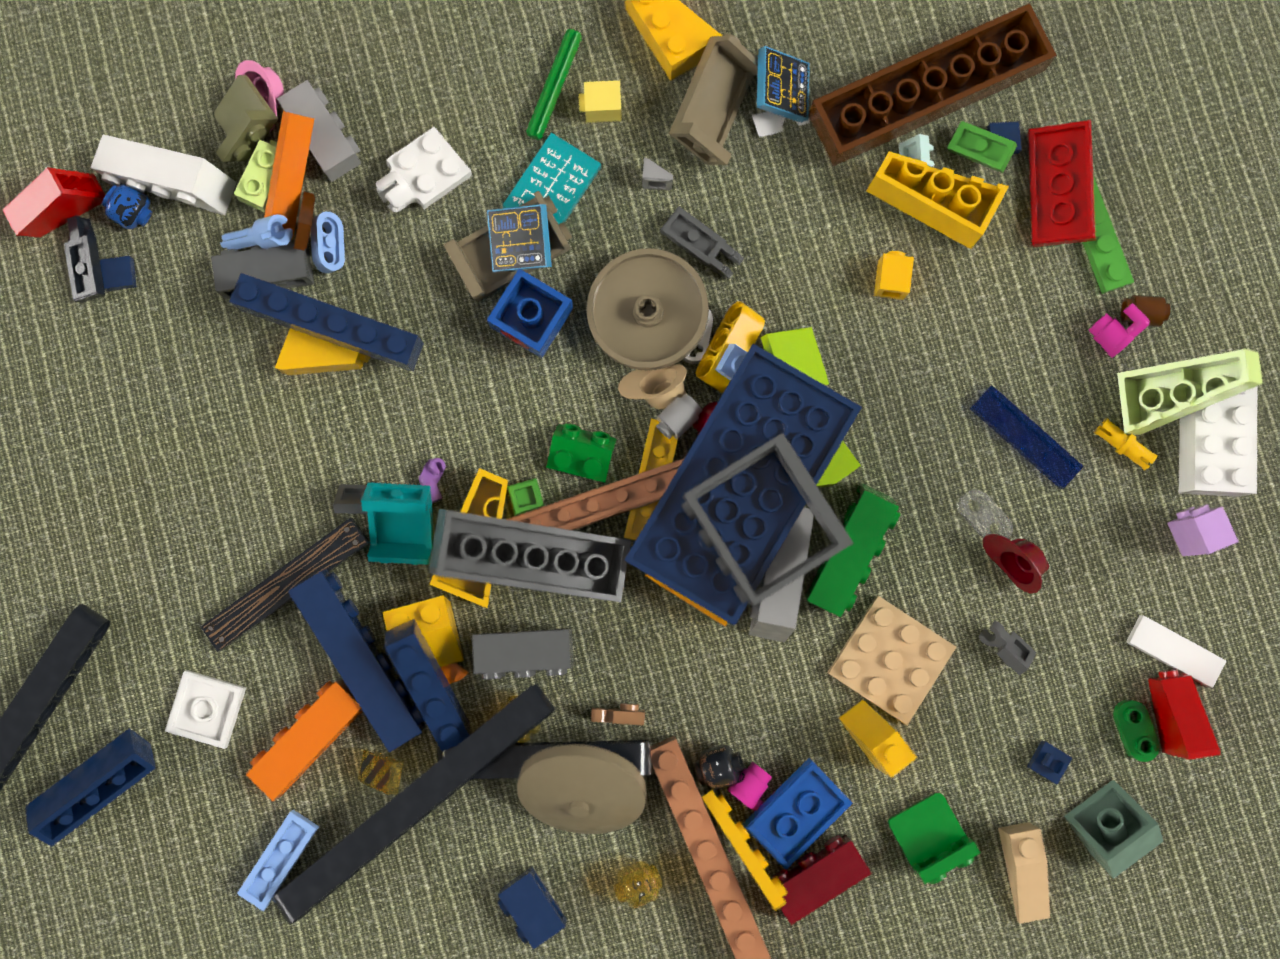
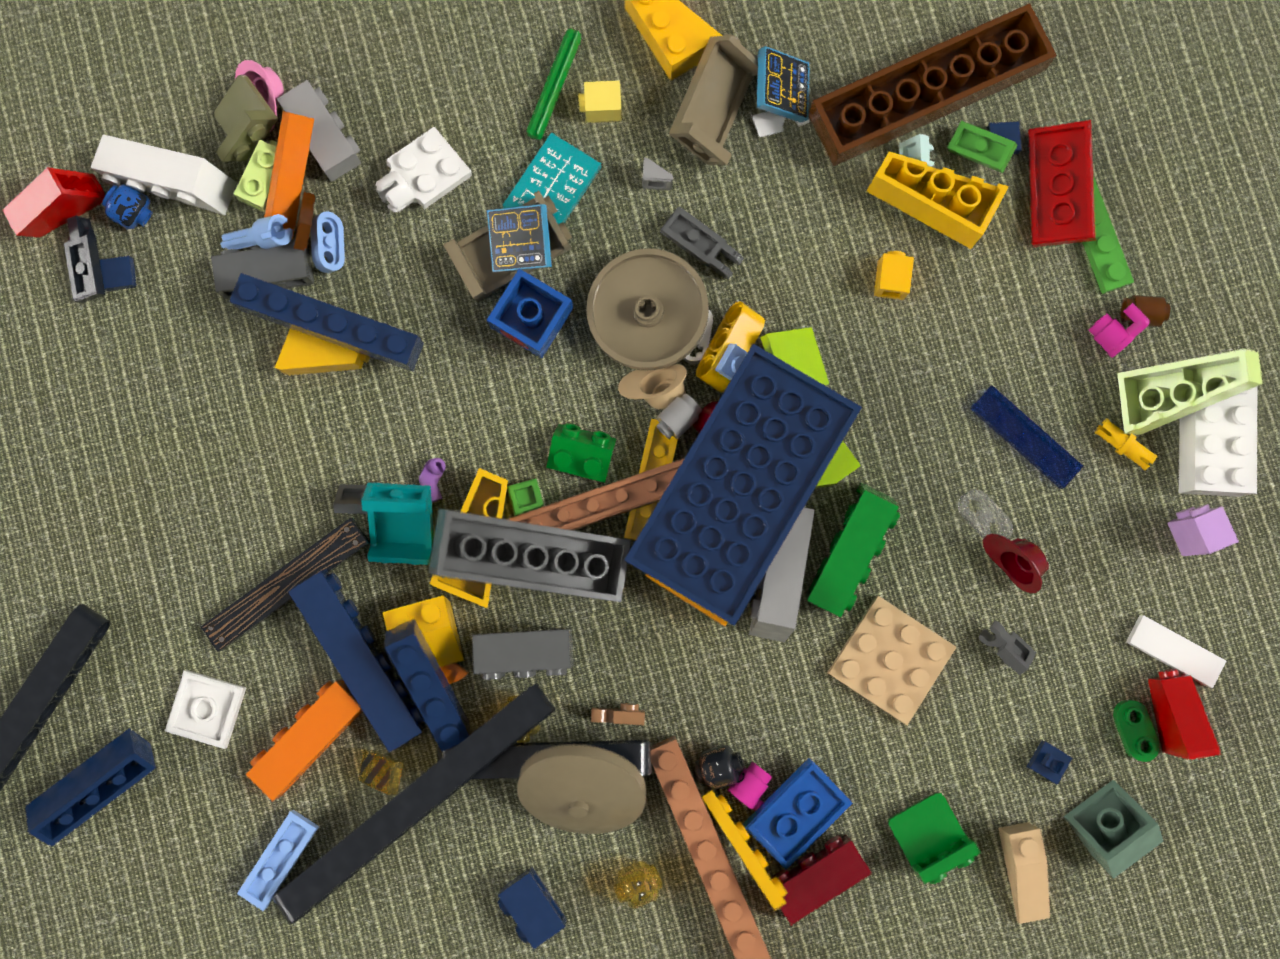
(809, 492): dark grey window -> none
(877, 739): yellow slope -> none

